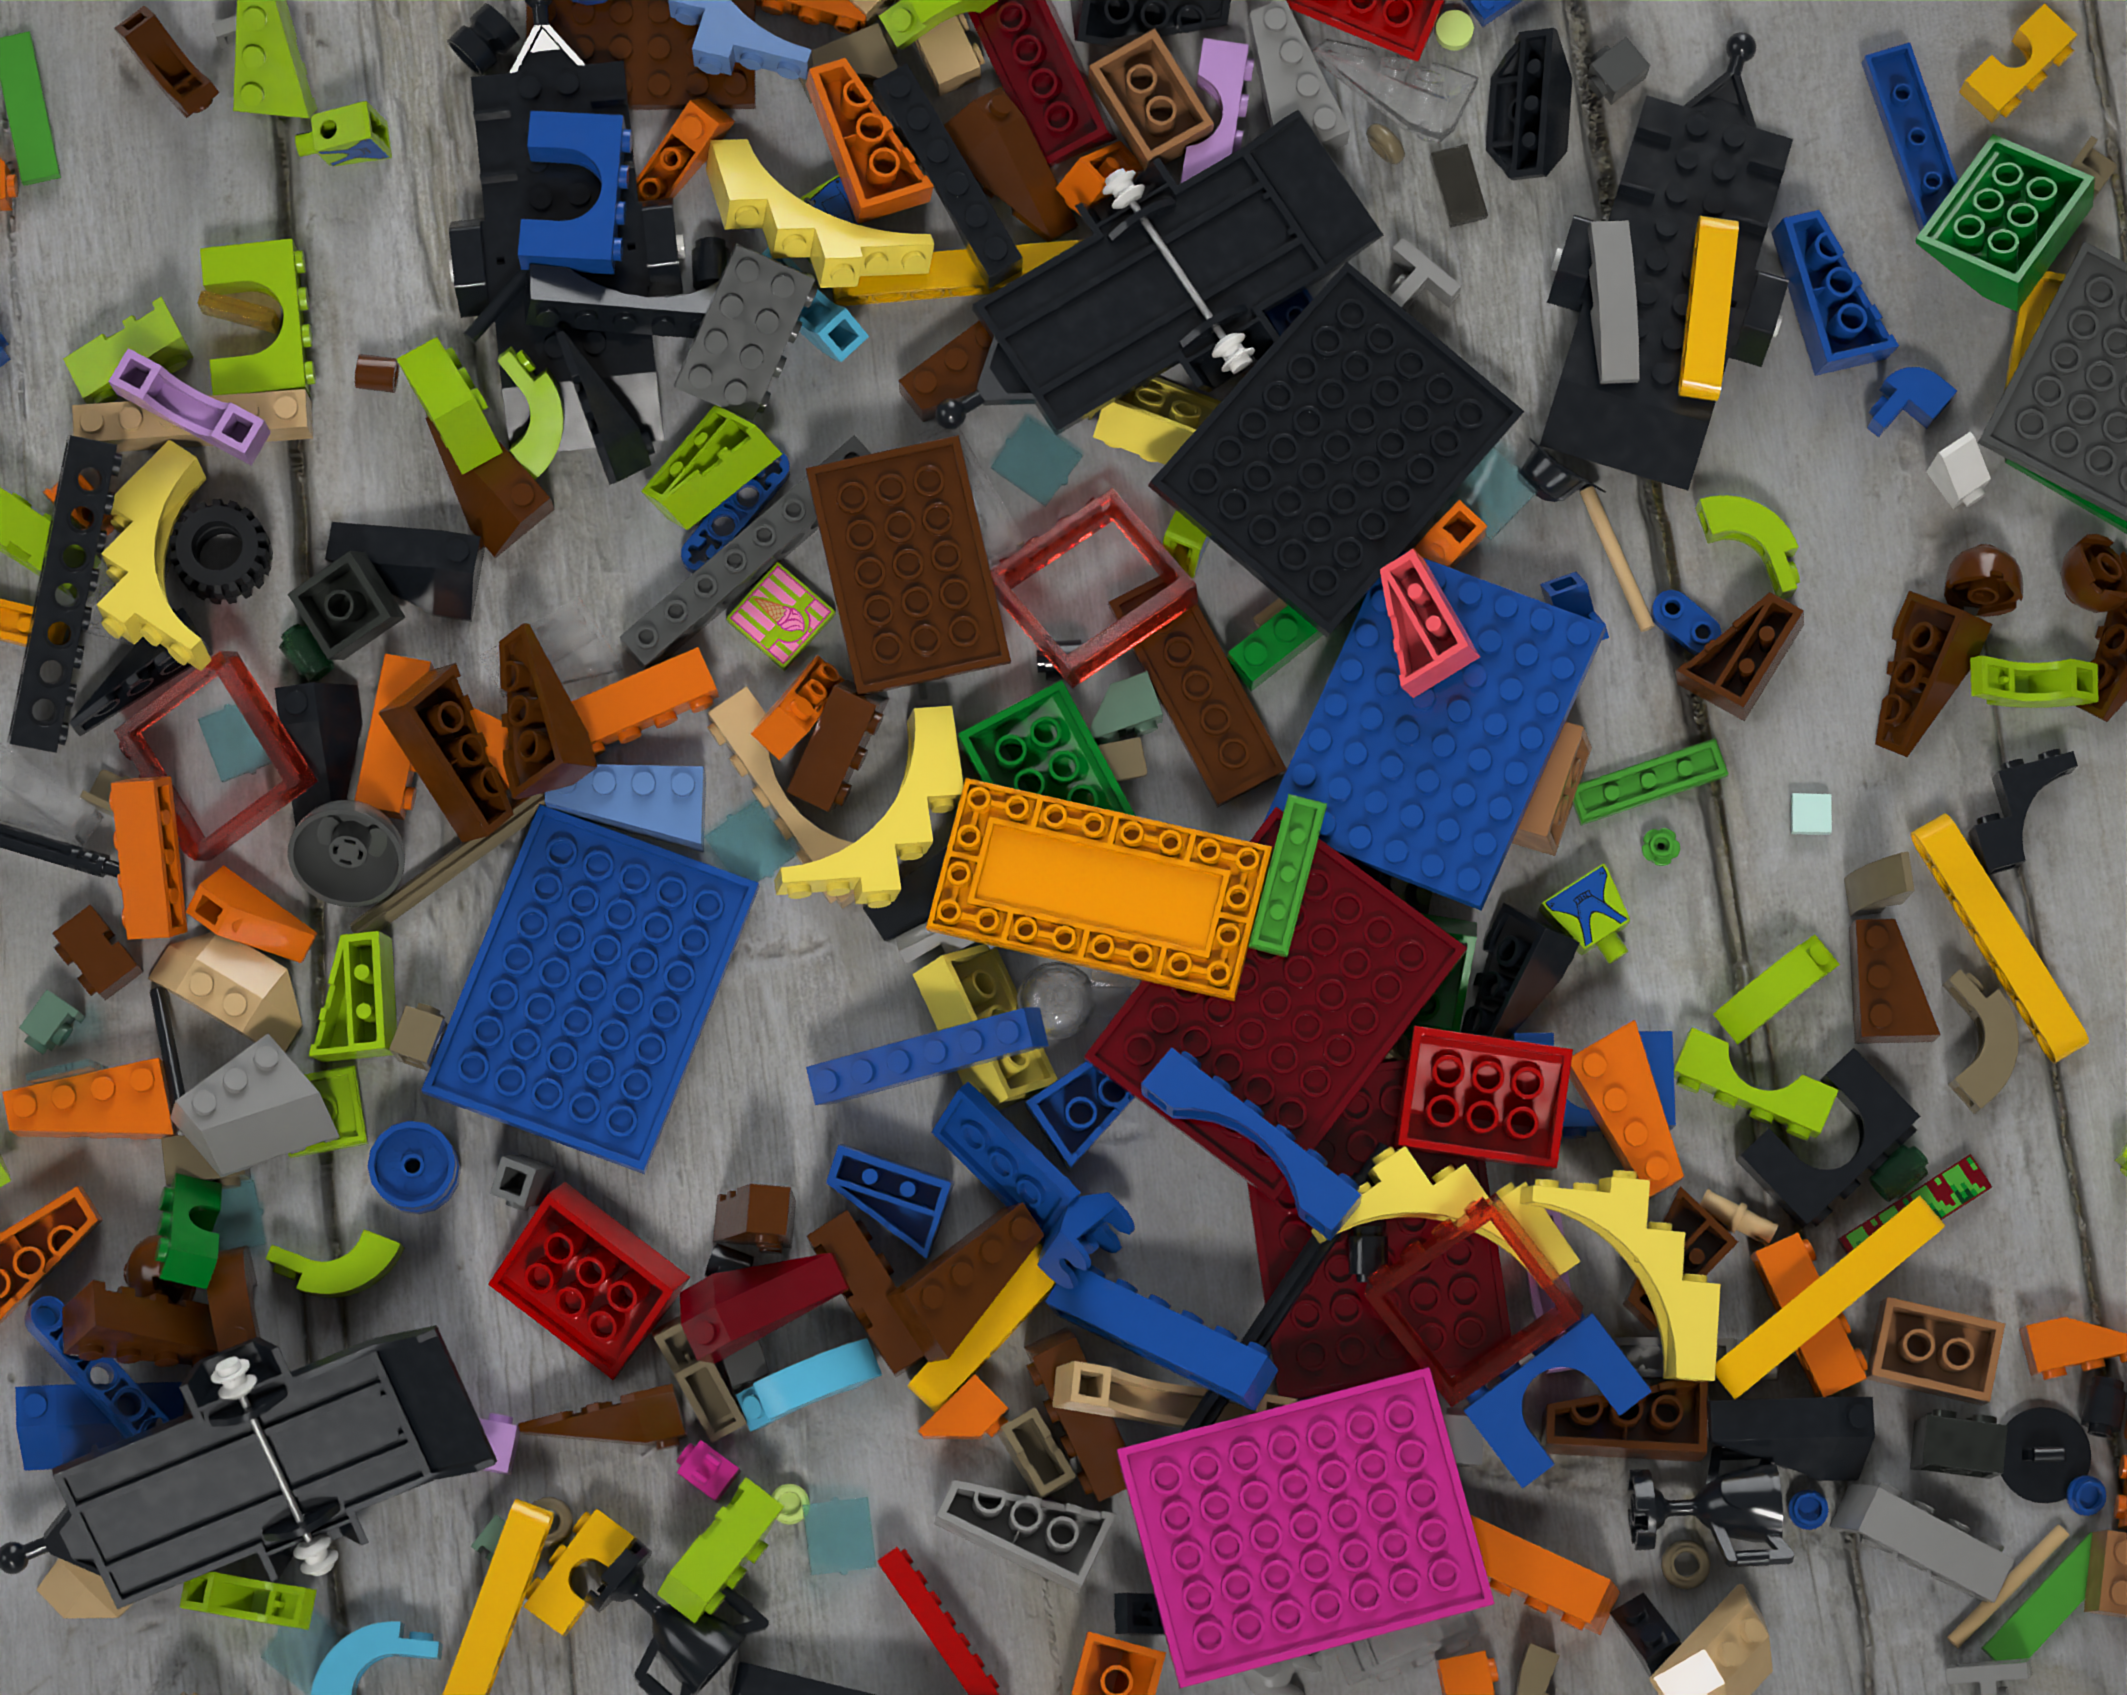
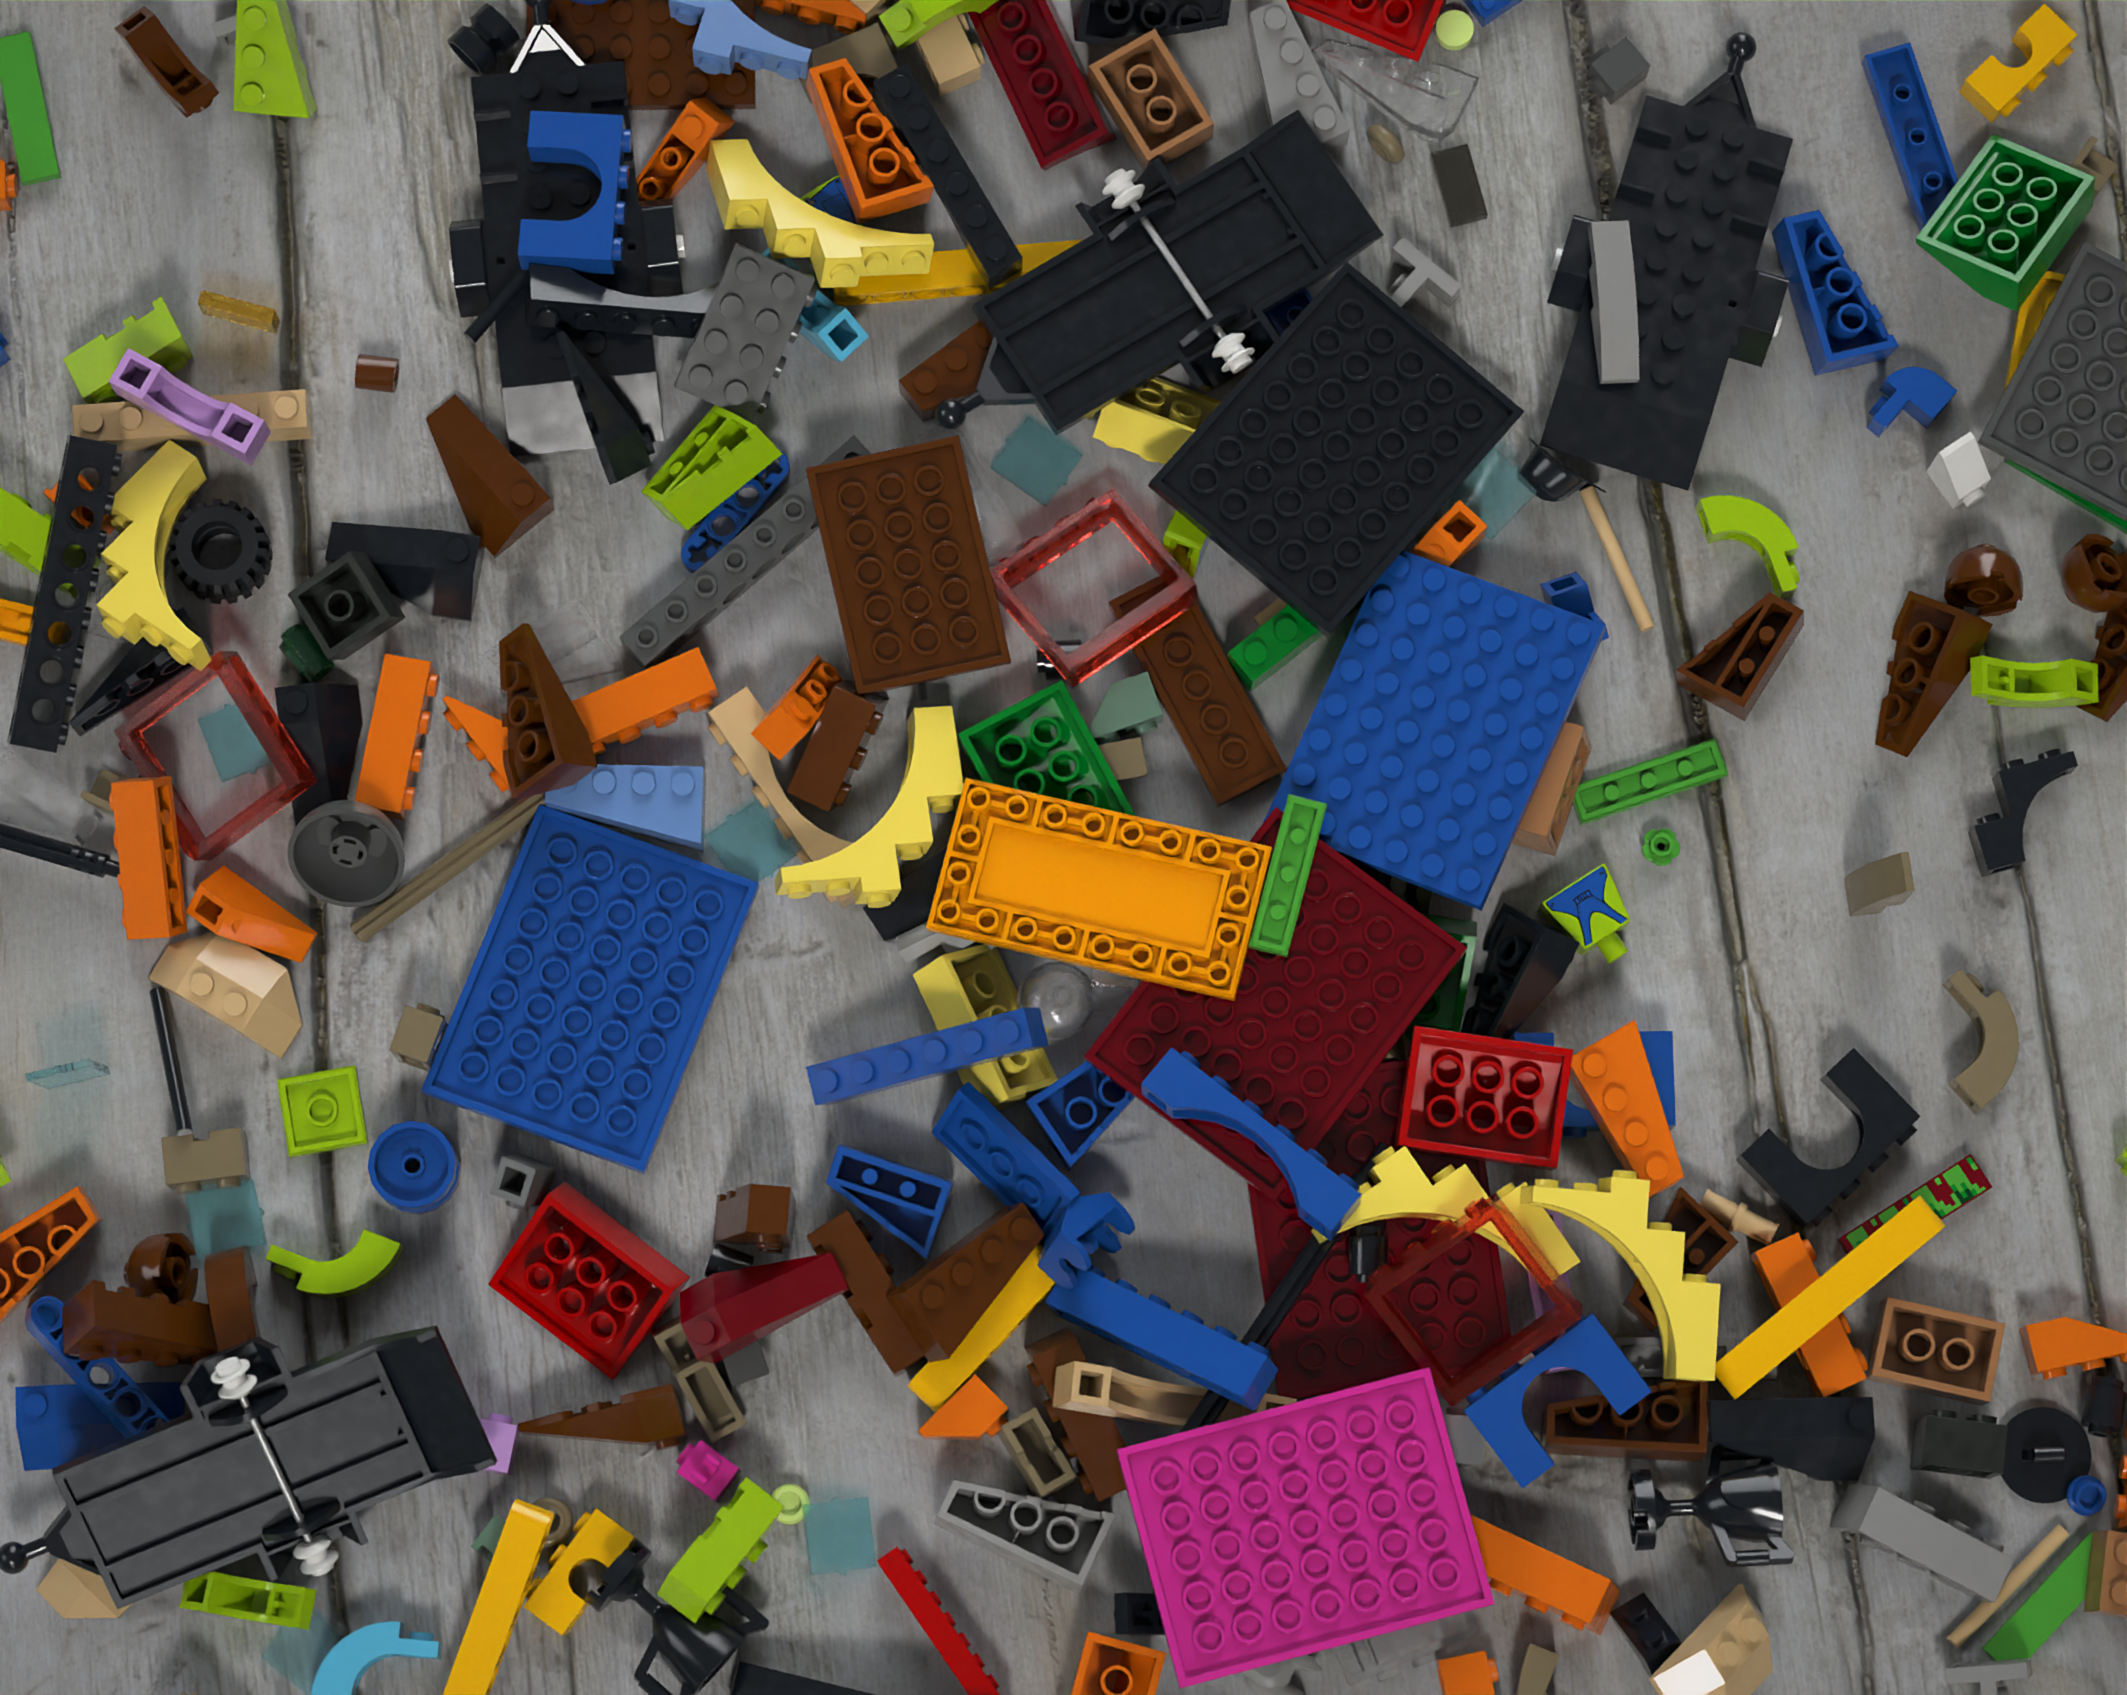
(49, 1023): sand green brick -> none
(87, 944): reddish brown brick -> none
(99, 1105): orange wedge -> none
(187, 1242): green arch -> none
(253, 1111): light grey wedge -> none
(274, 271): lime arch -> none
(346, 136): lime torso -> none
(360, 1001): lime wedge -> none
(448, 753): reddish brown wedge -> none
(451, 403): lime wedge -> none
(547, 413): lime arch -> none
(708, 261): black brick -> none
(780, 616): tile -> none
(808, 1382): medium azure arch -> none
(1010, 163): reddish brown wedge -> none
(1087, 176): orange slope -> none
(1221, 75): lavender arch -> none
(1424, 625): coral wedge -> none
(1530, 106): black wedge -> none
(1673, 1576): dark tan piece -> none
(1683, 624): blue plate -> none
(1707, 1066): lime arch -> none
(1708, 308): yellow beam -> none
(1775, 988): lime arch -> none
(1808, 1509): blue plate -> none
(1811, 814): light aqua tile -> none
(1886, 988): reddish brown wedge -> none
(1899, 1172): clear green brick -> none
(1999, 938): yellow beam -> none

